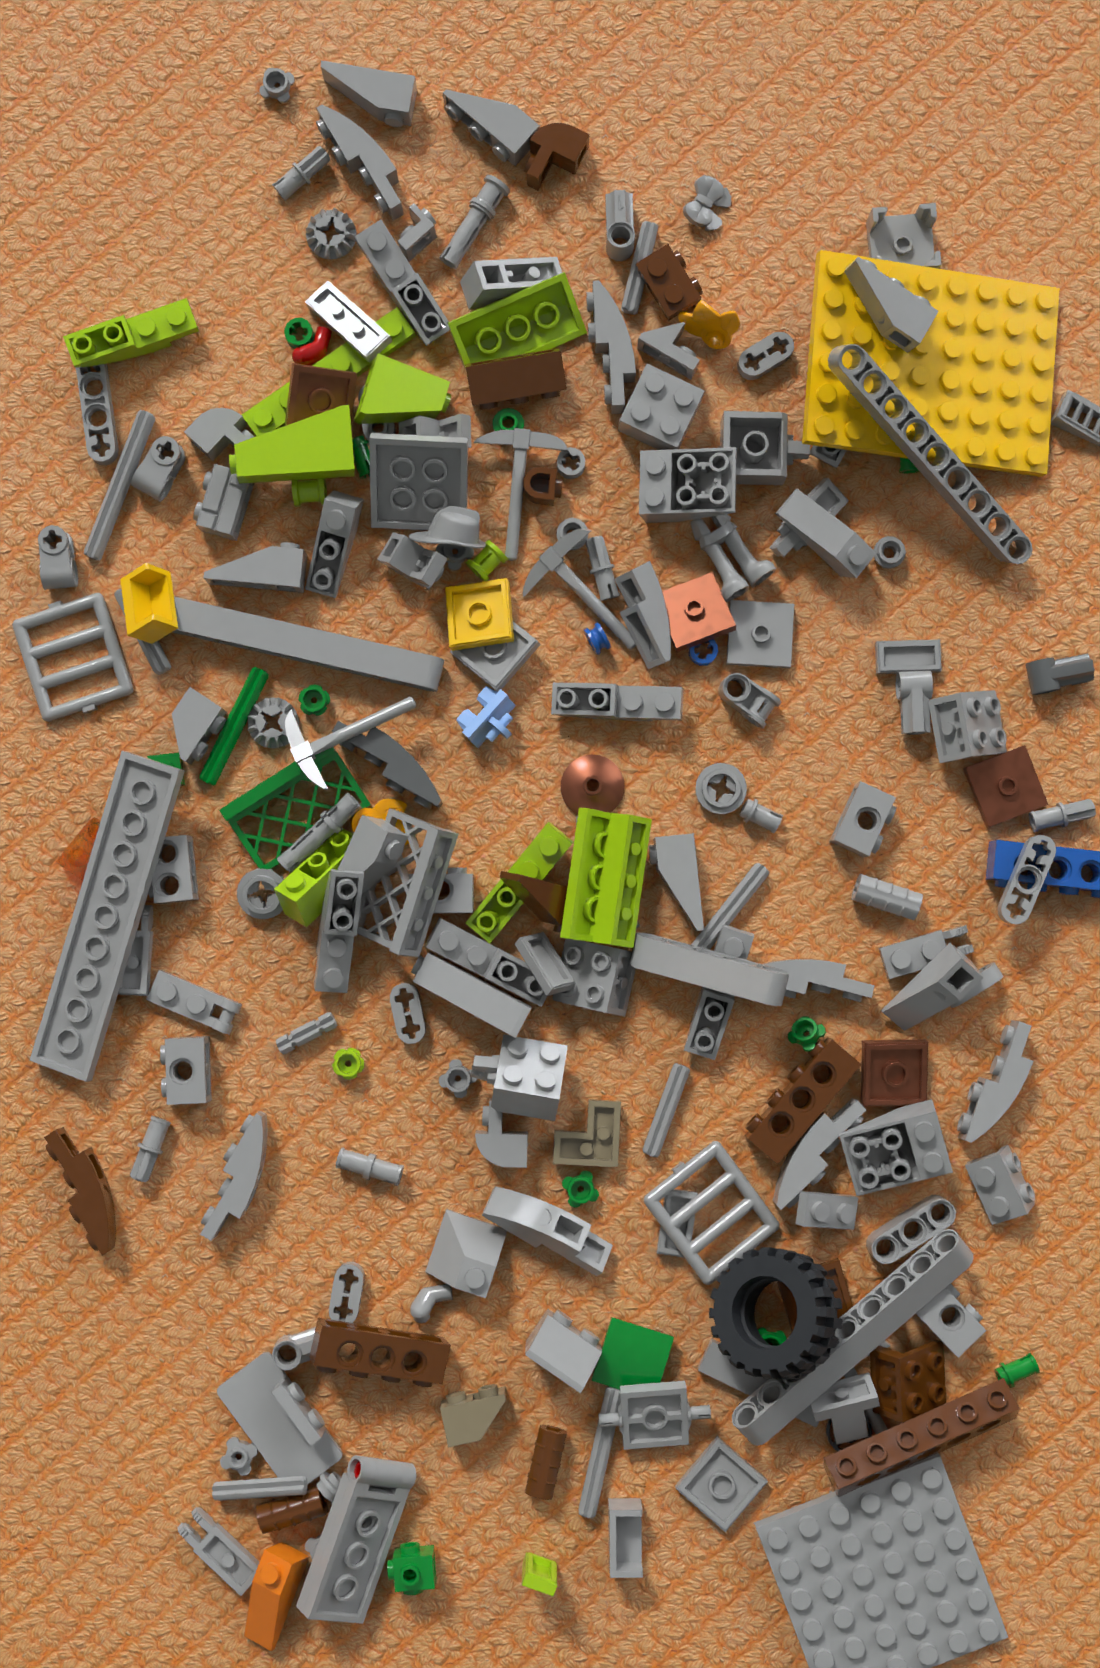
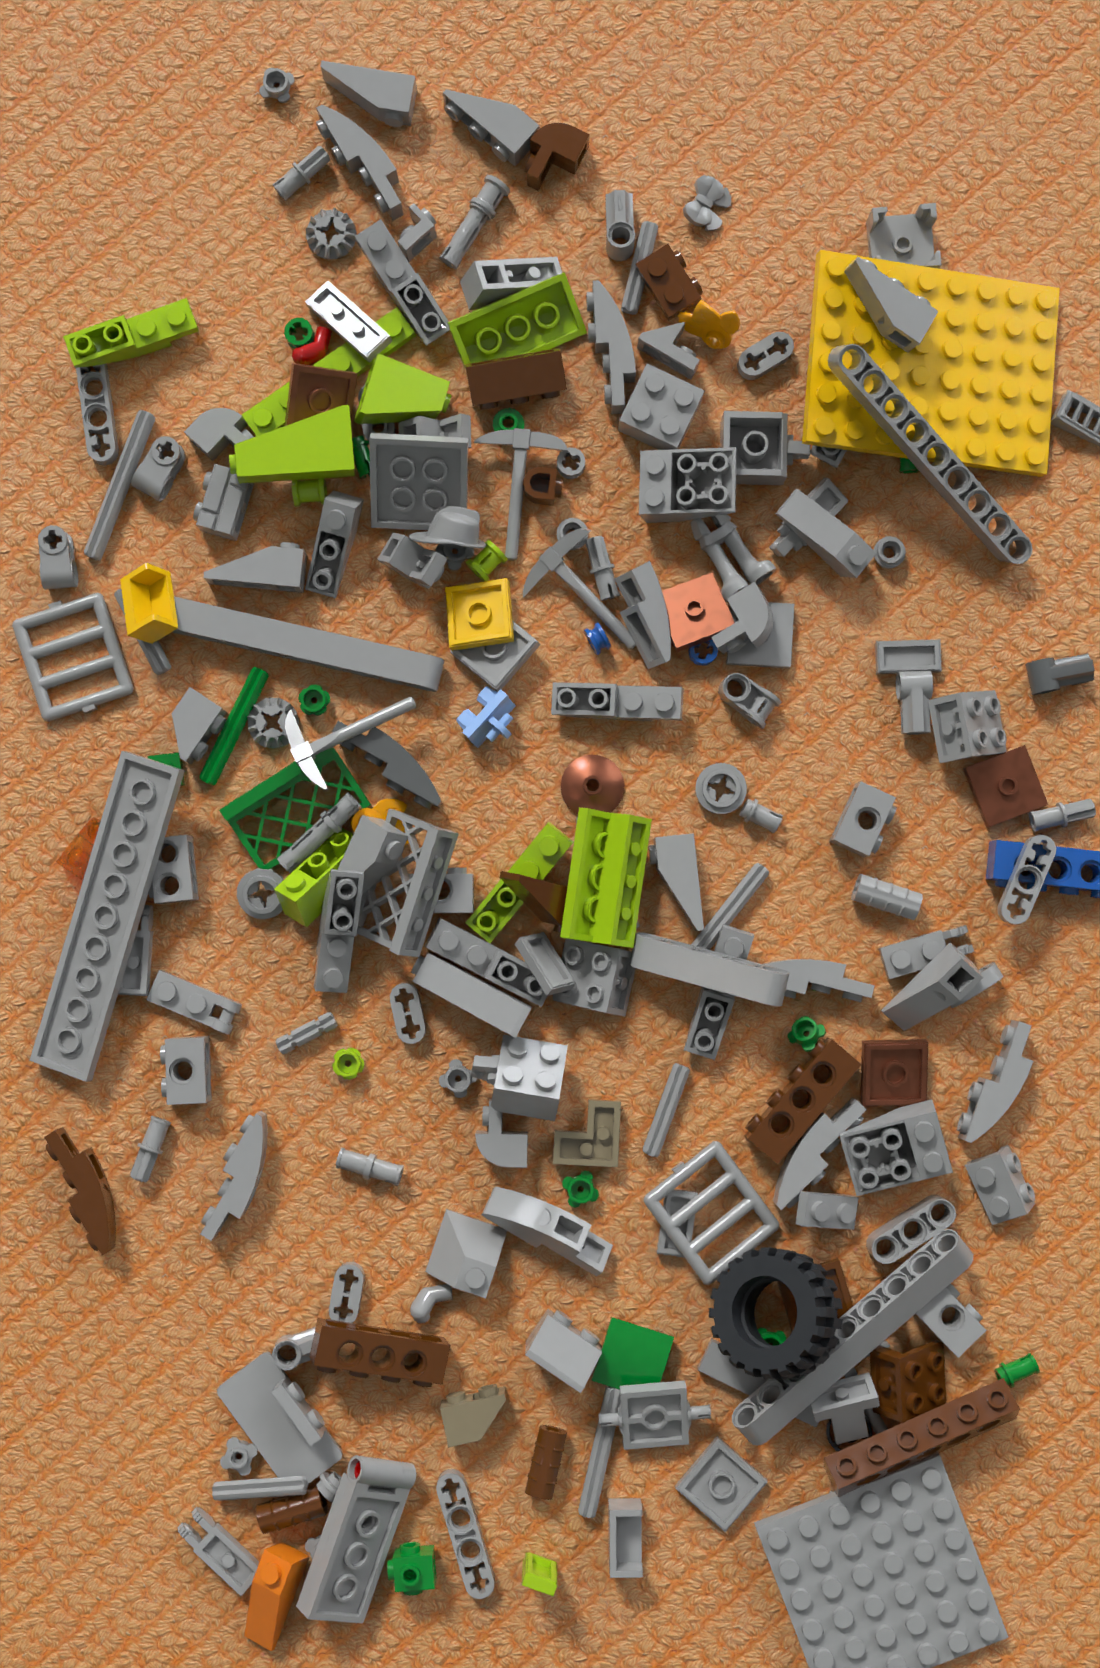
(463, 1534): none -> light grey beam
(754, 620): none -> light grey brick

